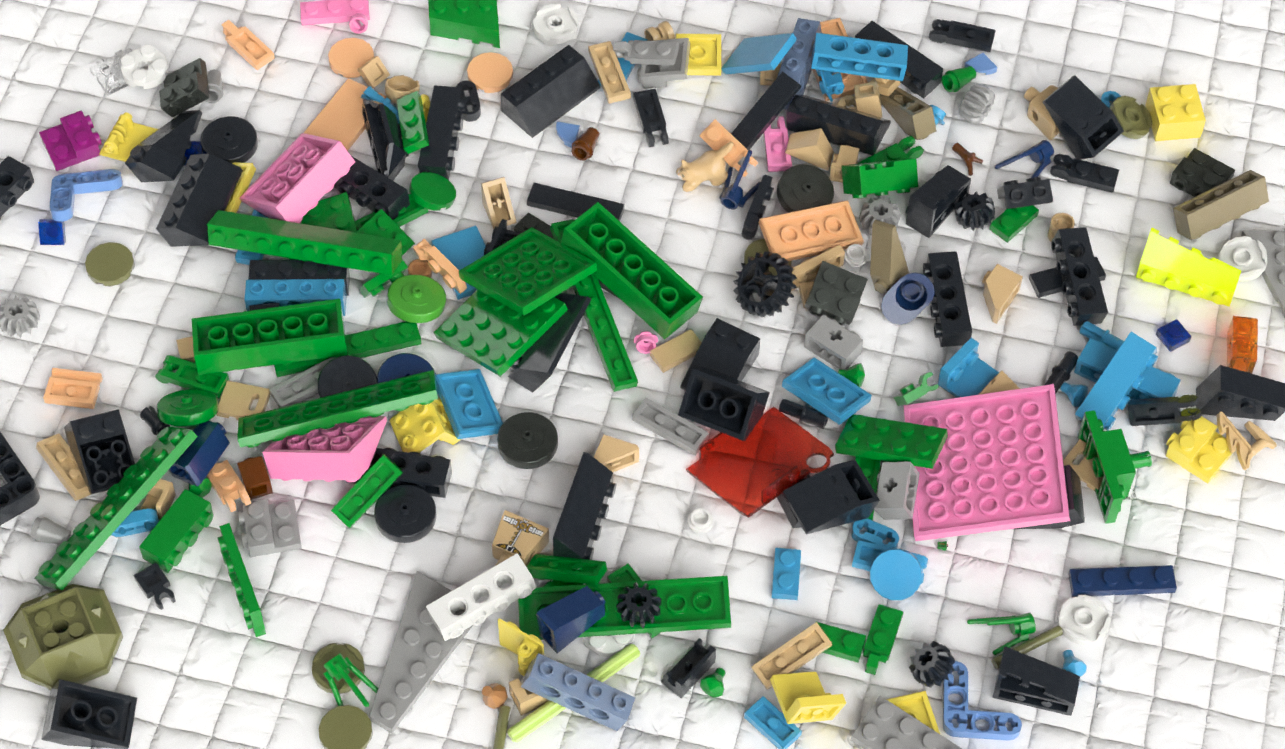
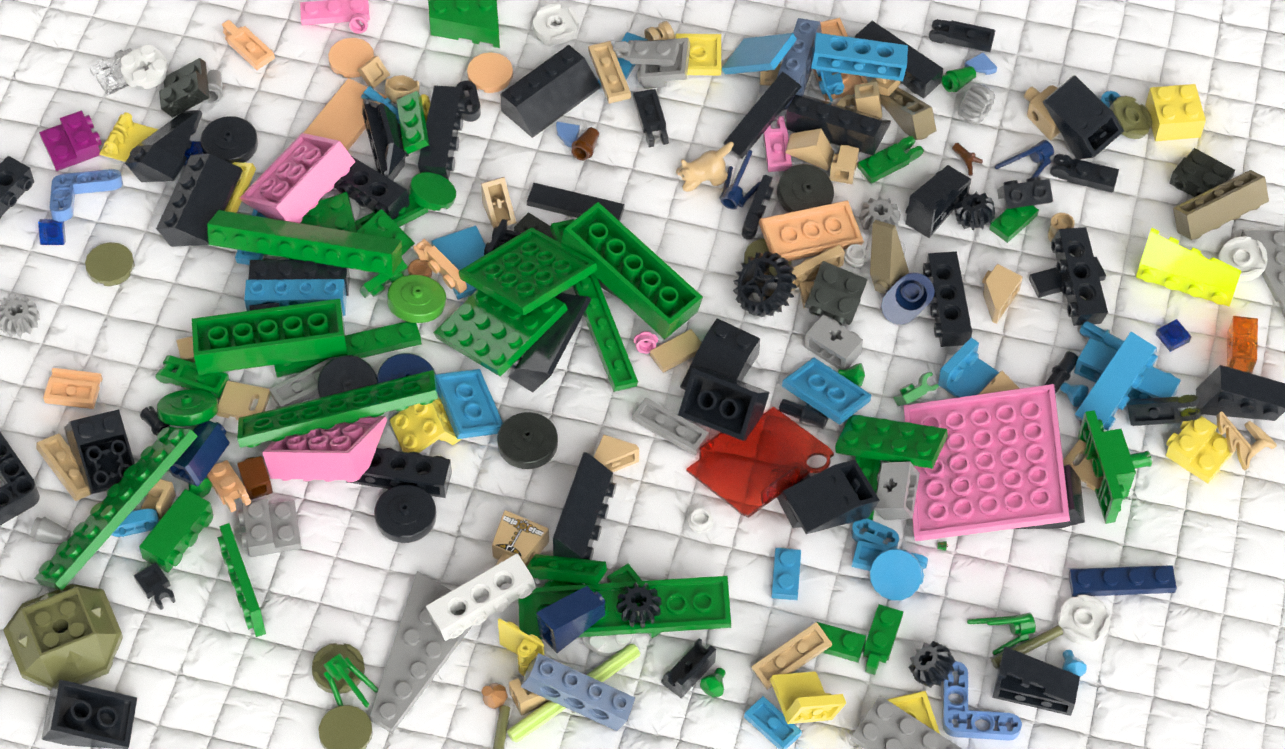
(367, 491): green plate -> none
(717, 136): light nougat hinge -> none
(880, 177): green wedge -> none
(938, 115): dark azure plate -> none

